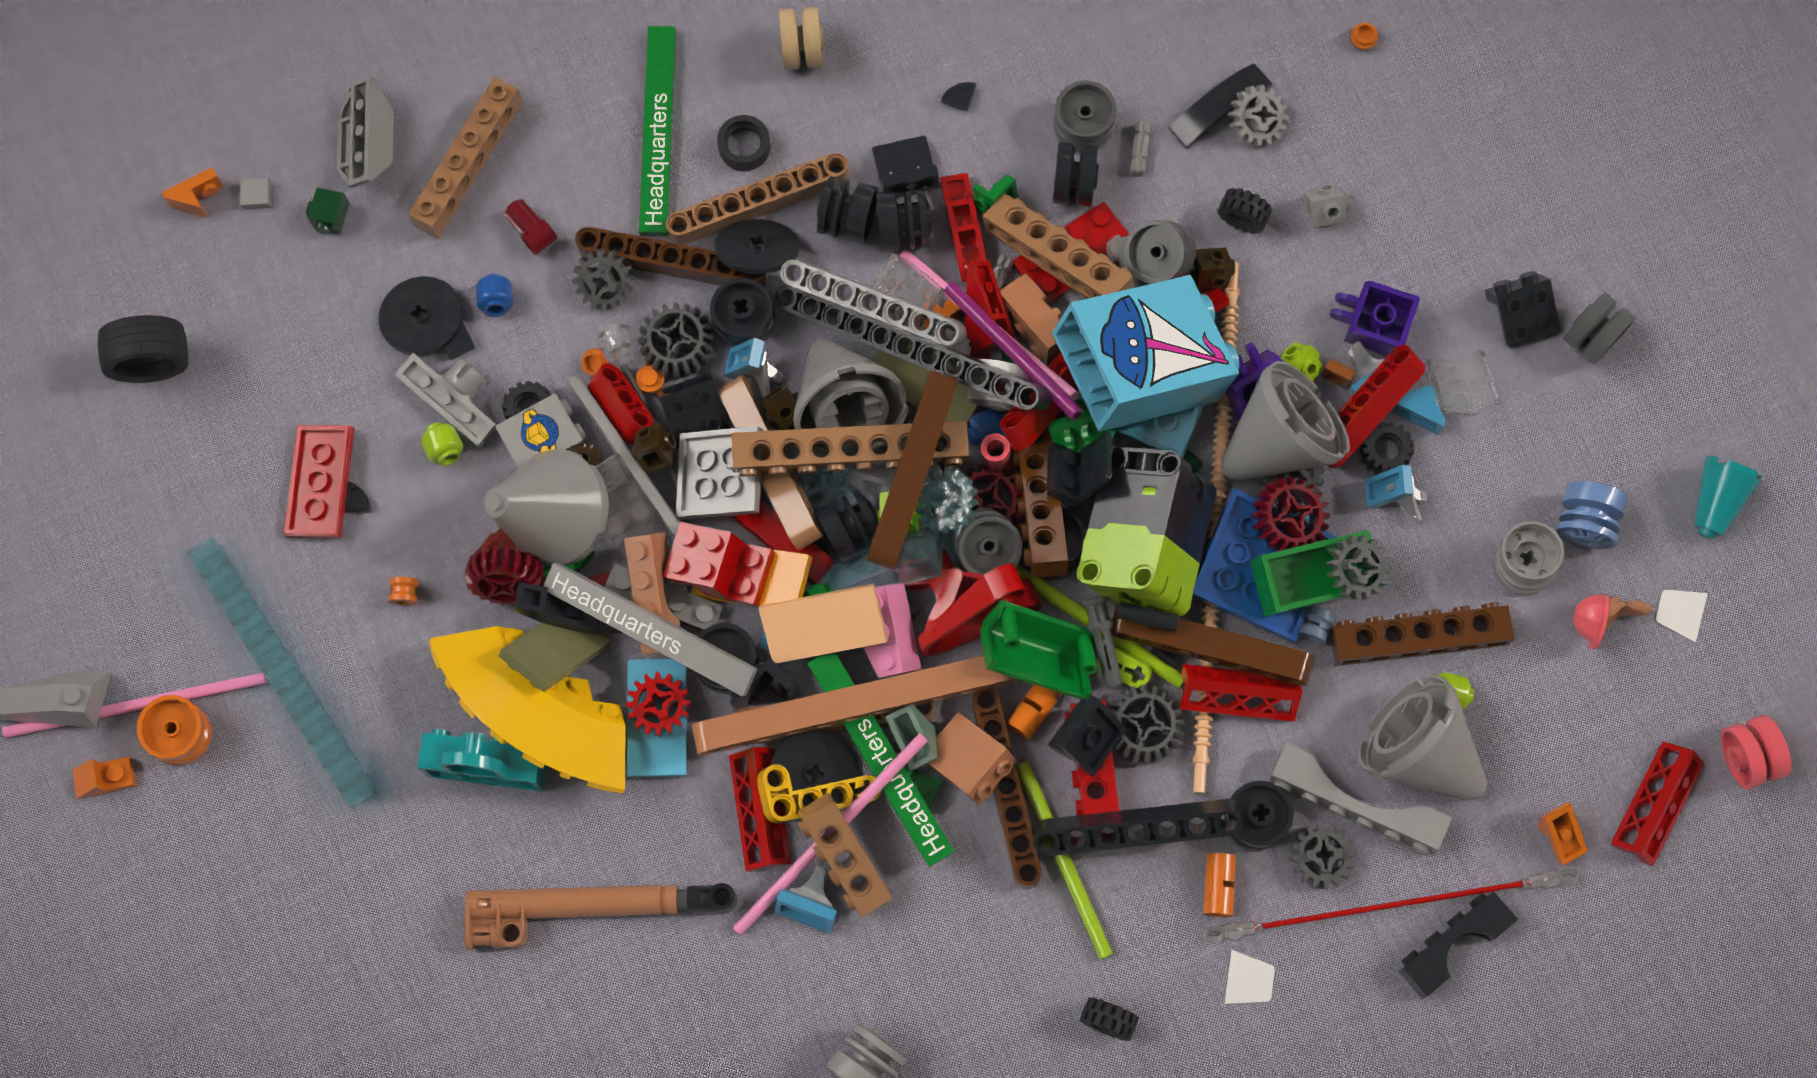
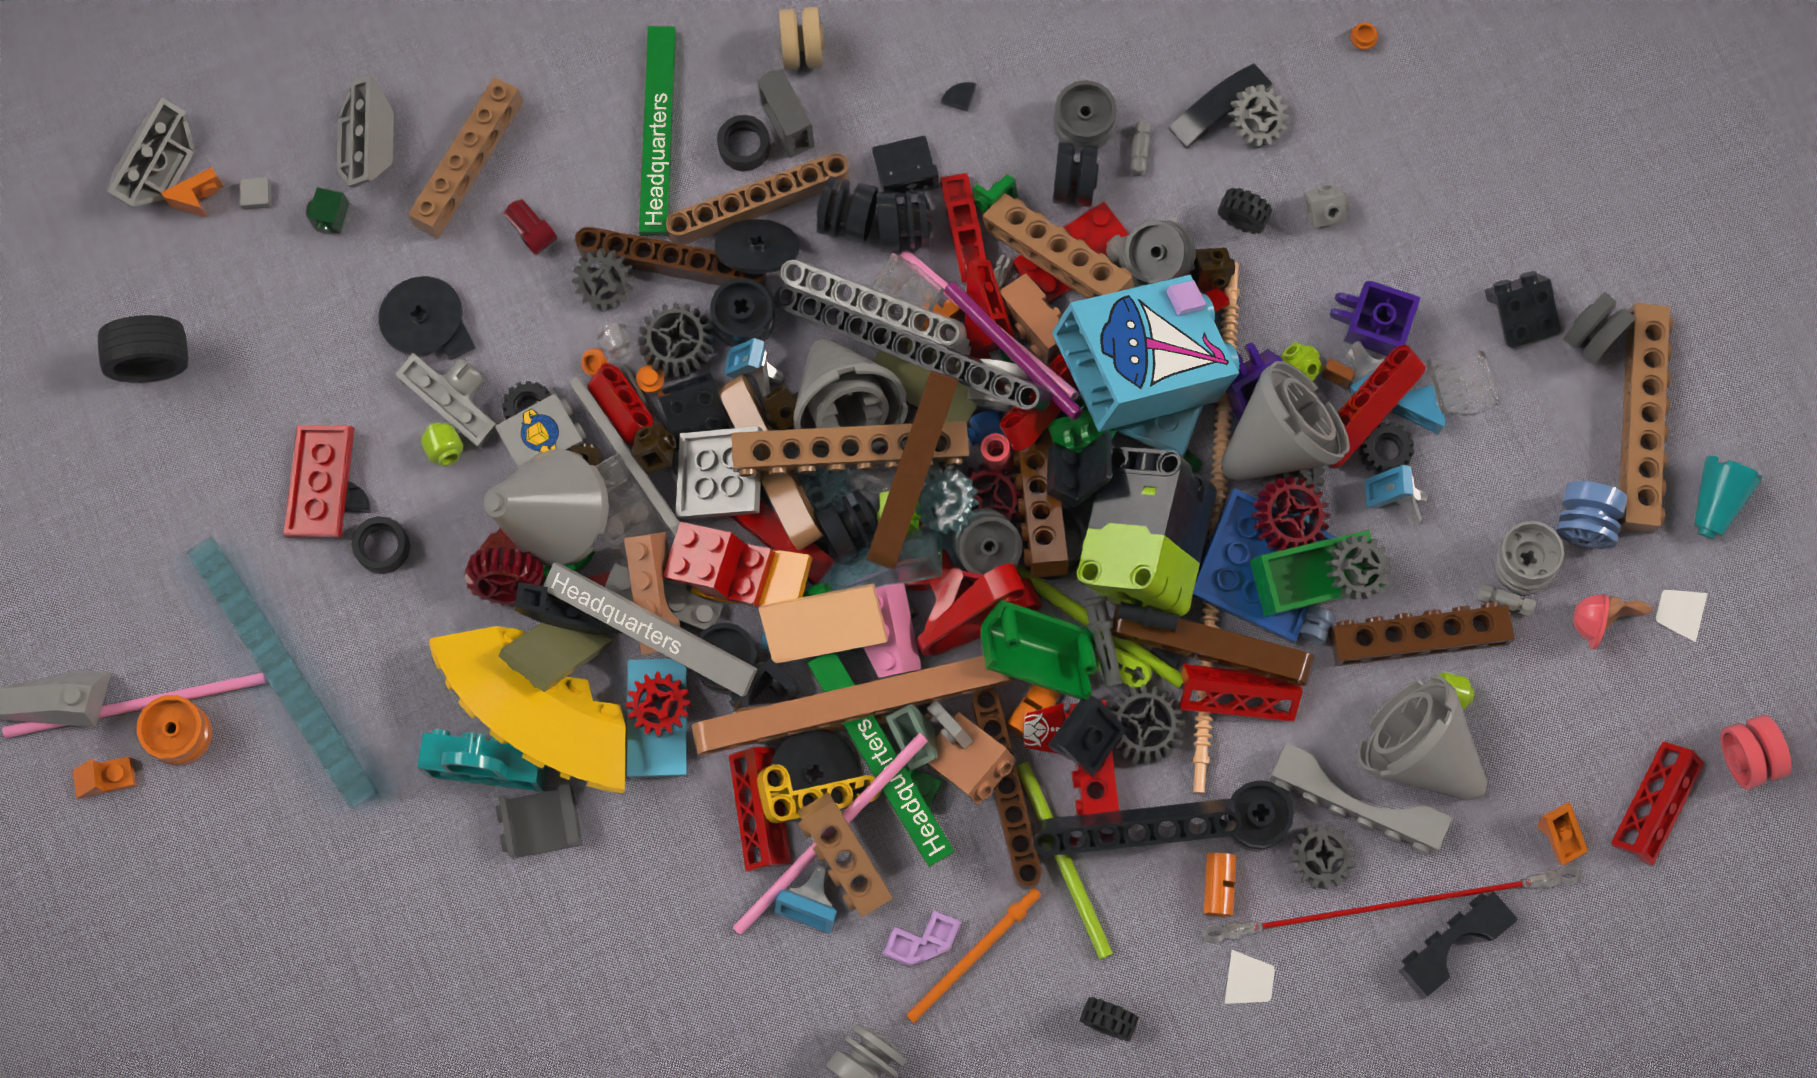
(153, 156): none -> light grey wedge
(368, 527): none -> black tyre
(403, 591): orange wheel -> none
(494, 295): blue head -> none
(496, 911): nougat piece -> none
(539, 822): none -> dark grey panel
(785, 112): none -> dark grey window
(914, 950): none -> lavender tile
(952, 729): none -> light grey plate
(1015, 913): none -> orange bar
(1042, 726): none -> red sticker
(1186, 298): none -> lavender tile
(1525, 606): none -> light grey axle
(1658, 322): none -> medium nougat brick

